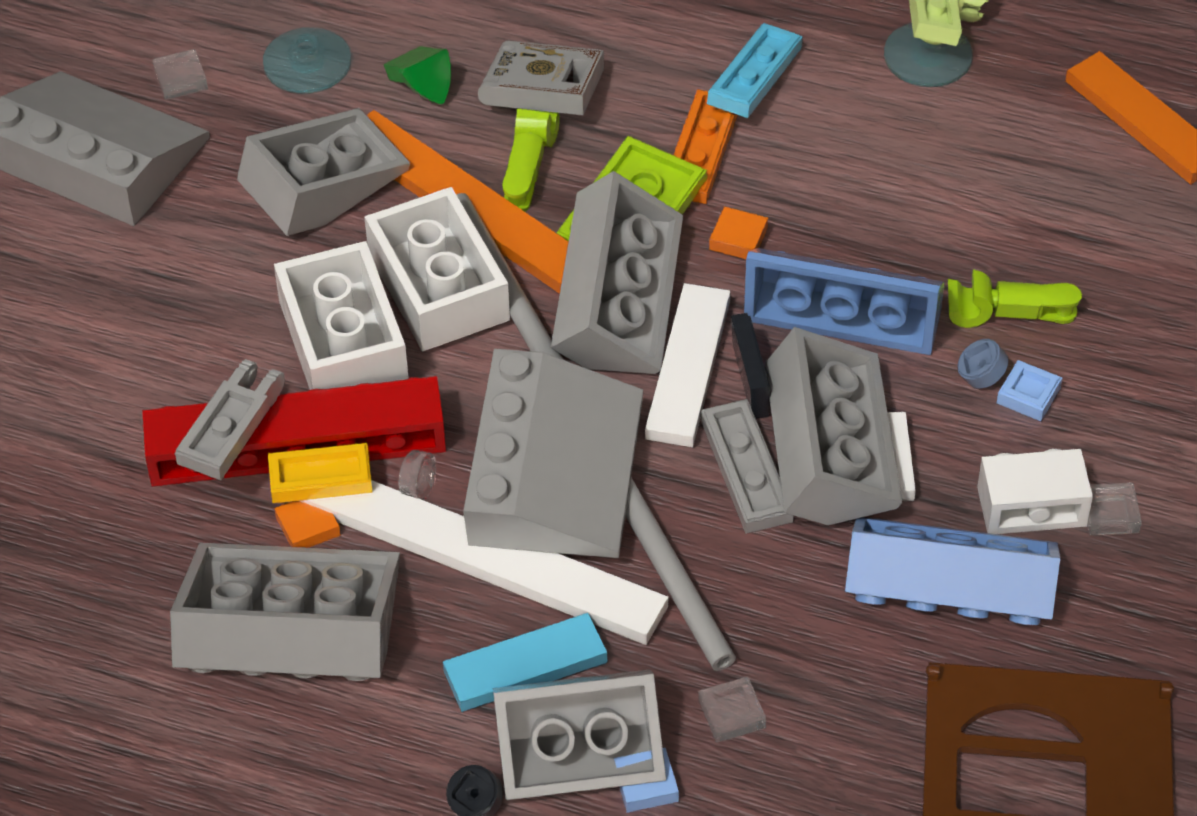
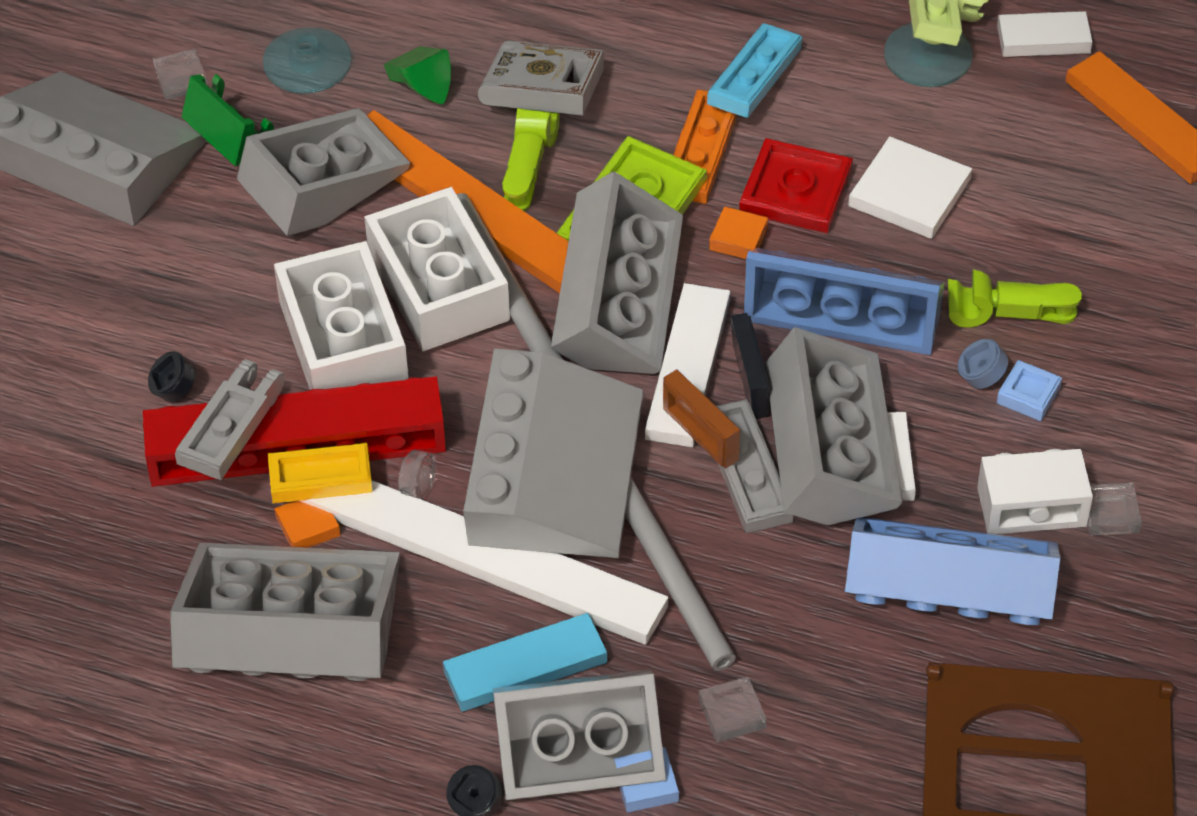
(171, 376): none -> black tile
(216, 119): none -> green hinge
(701, 419): none -> dark orange tile
(796, 185): none -> red tile
(910, 187): none -> white tile
(1044, 34): none -> white tile

